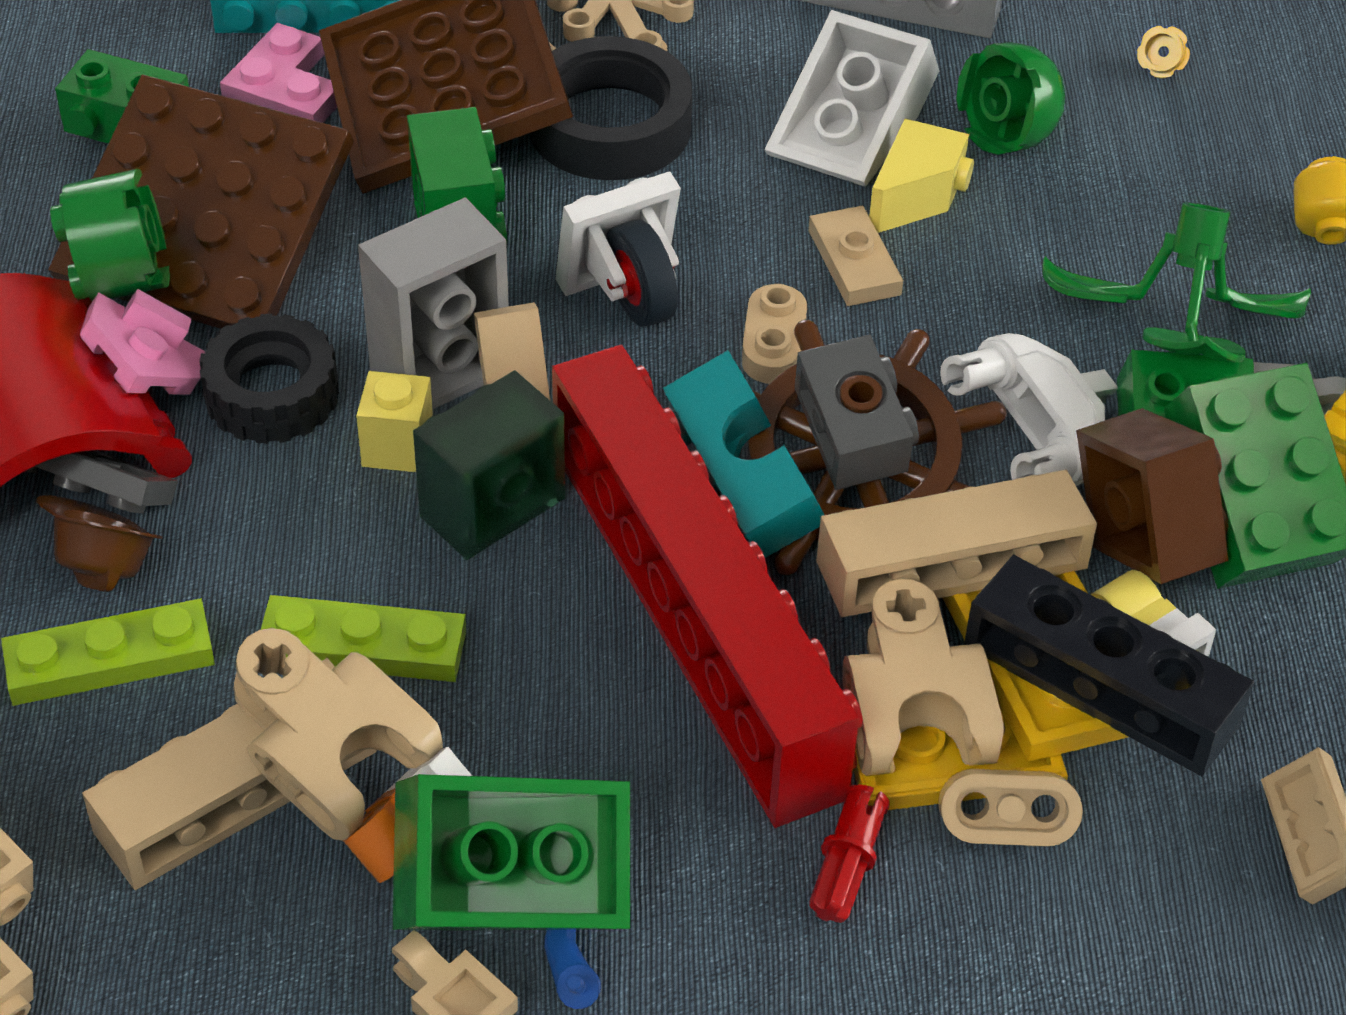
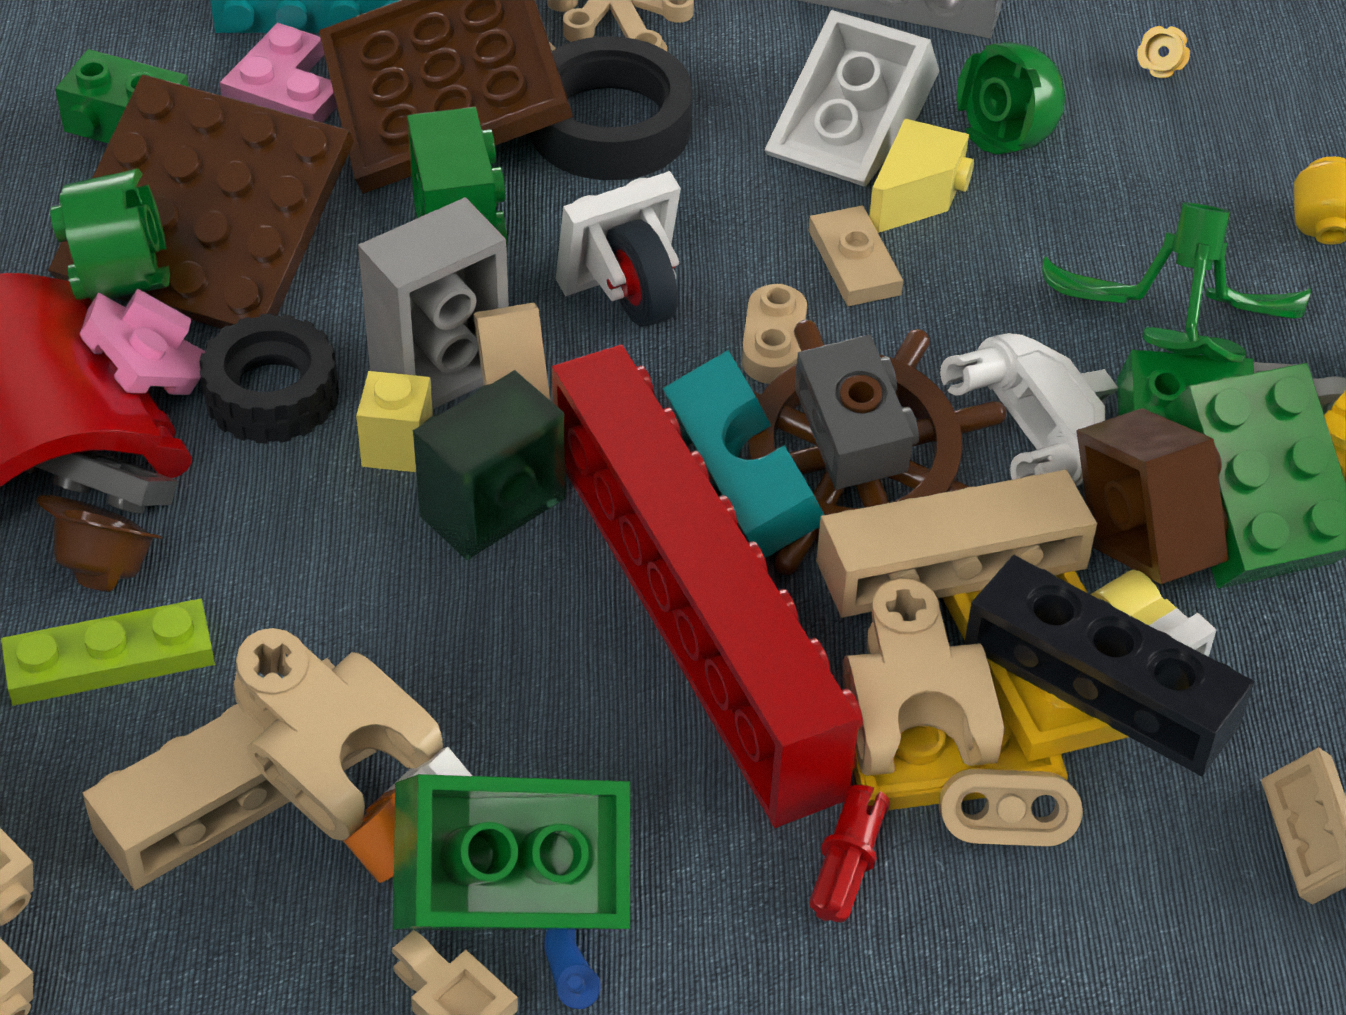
(393, 638): lime plate -> none

